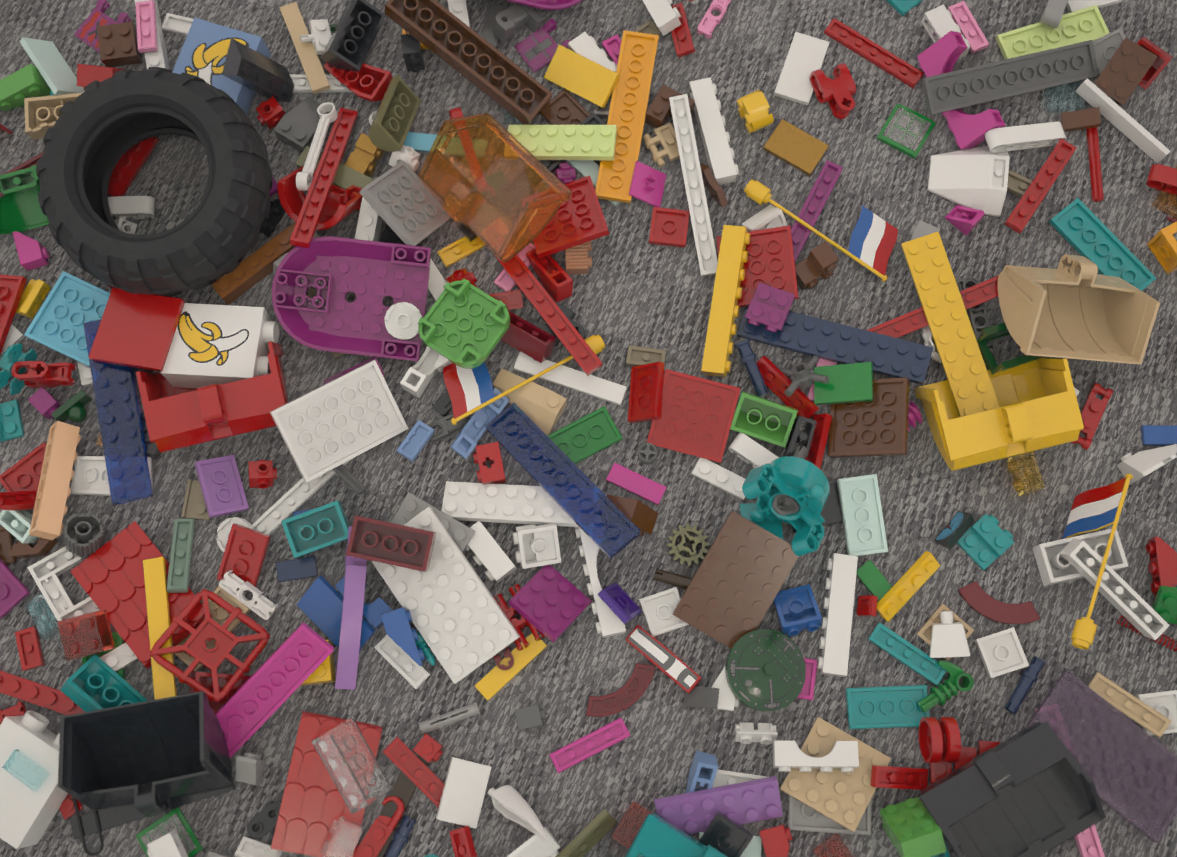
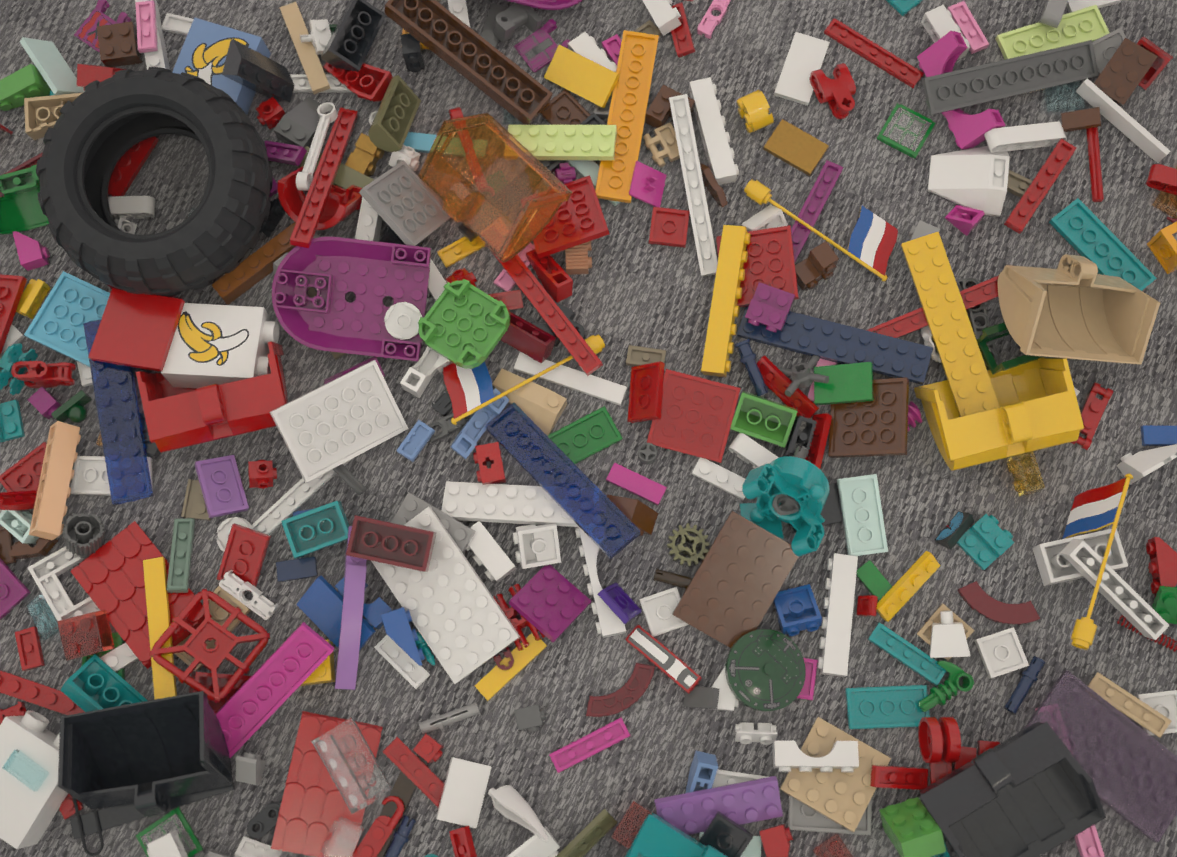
(285, 153): none -> magenta plate

